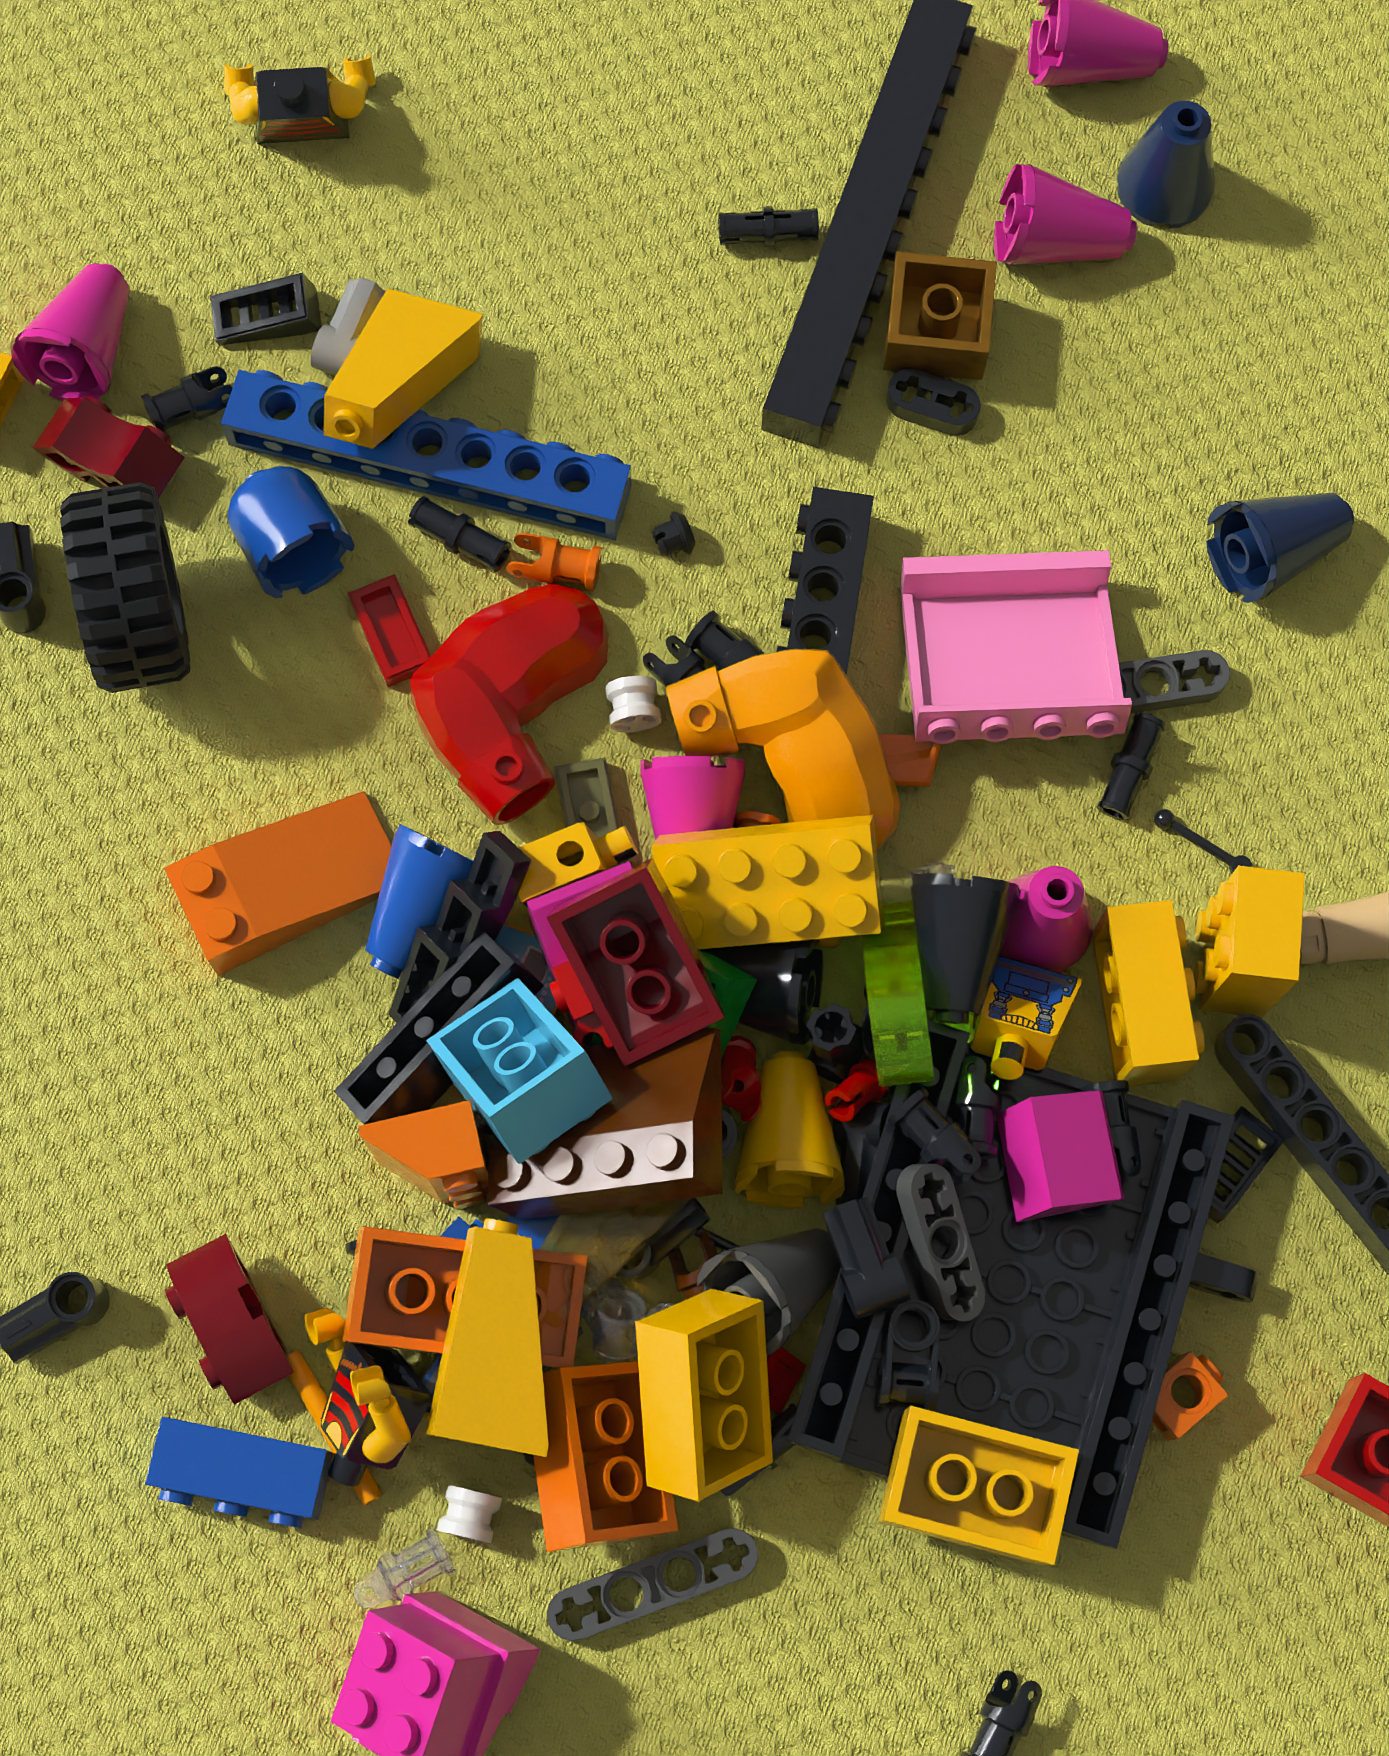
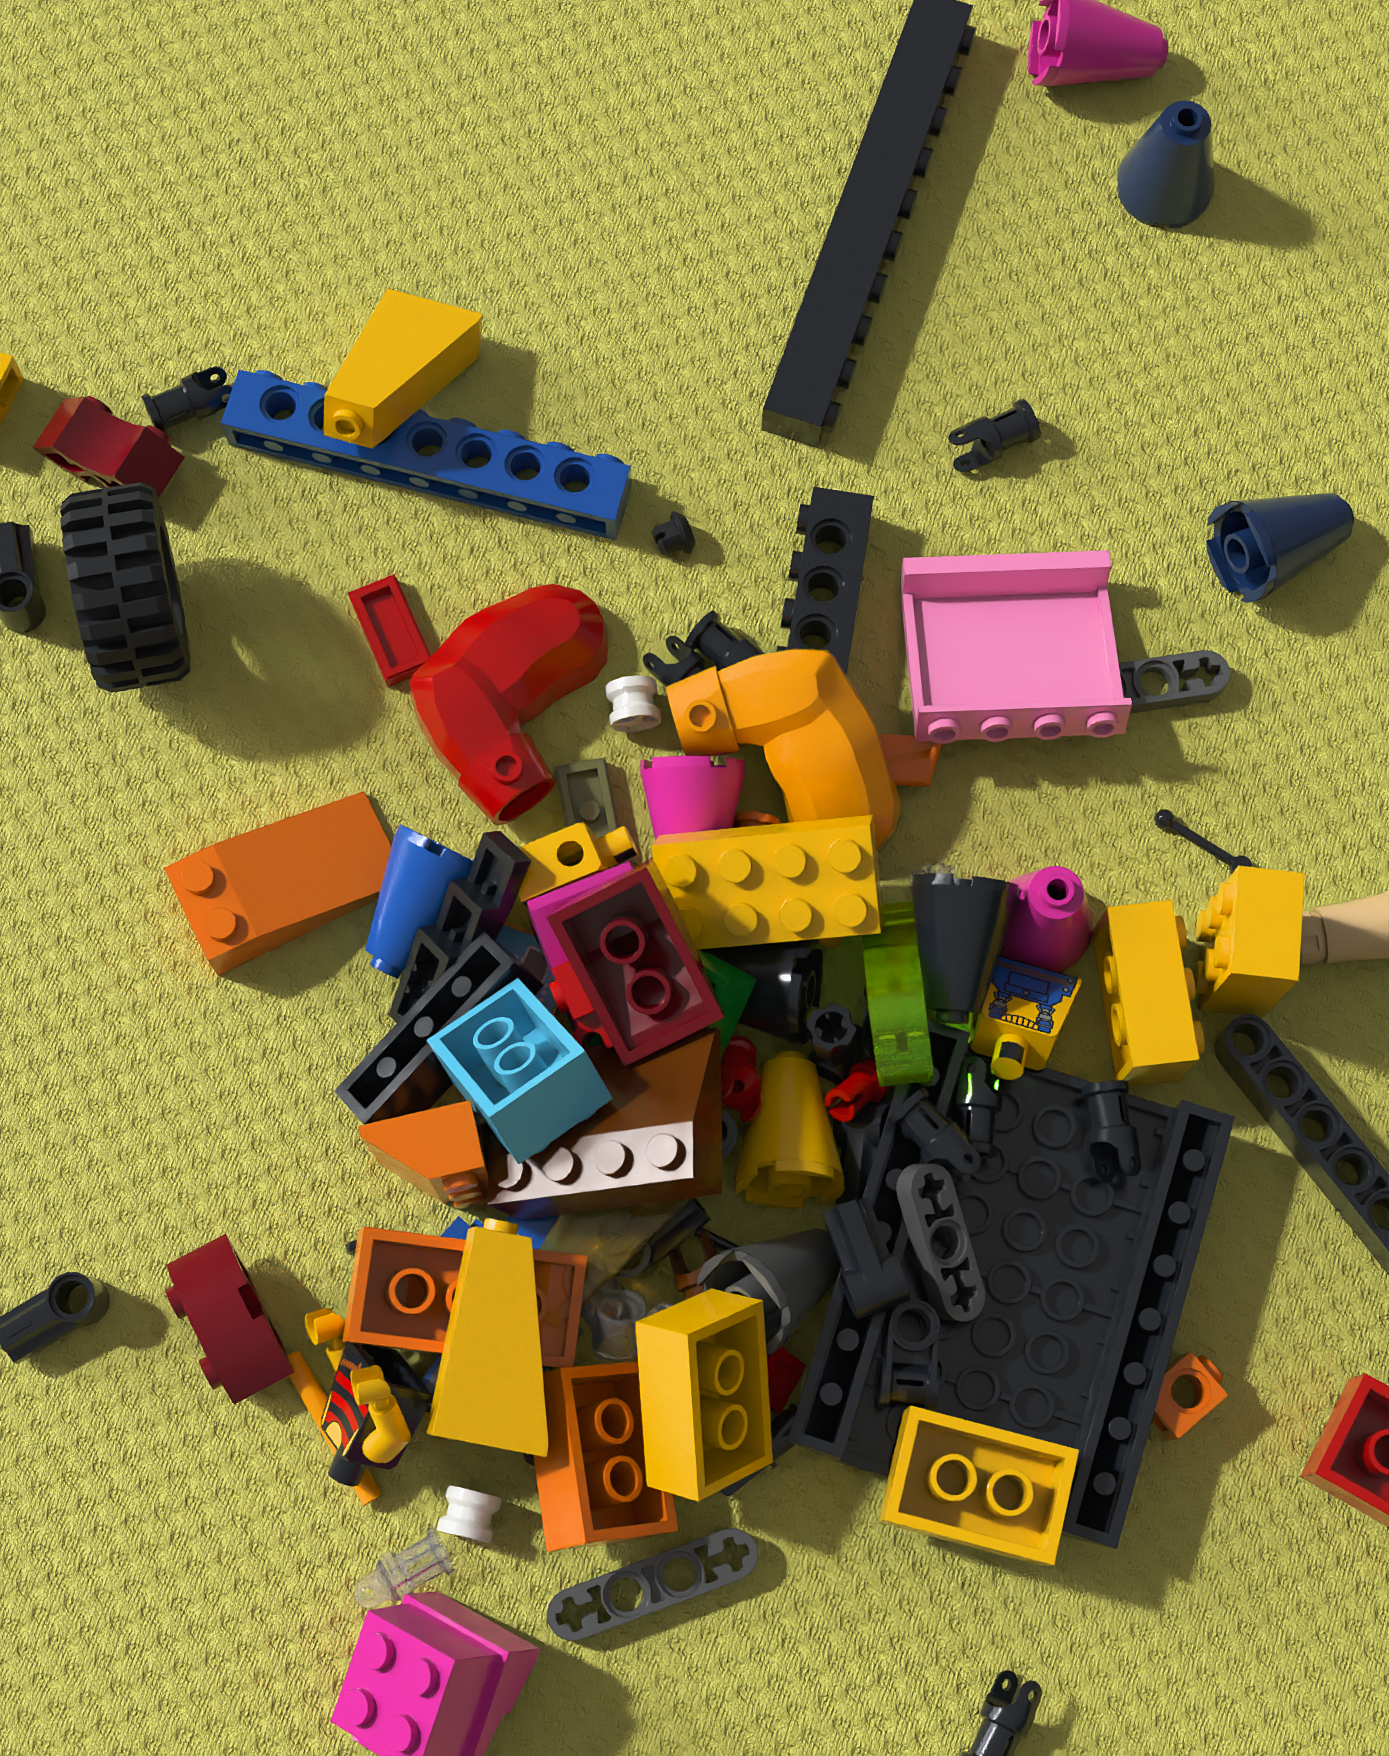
(76, 335): dark pink cone -> none
(239, 1471): blue brick -> none
(287, 531): blue cylinder -> none
(288, 323): black slope -> none
(298, 101): torso -> none
(348, 322): light grey piece -> none
(459, 534): black pin -> none
(557, 562): orange piece -> none
(768, 226): black pin -> none
(933, 401): black beam -> none
(940, 315): pearl gold brick -> none
(995, 435): none -> black piece
(1058, 221): dark pink cone -> none
(1059, 1154): dark pink slope -> none
(1131, 766): black pin -> none
(1222, 1206): black slope -> none
(1224, 1279): black beam -> none

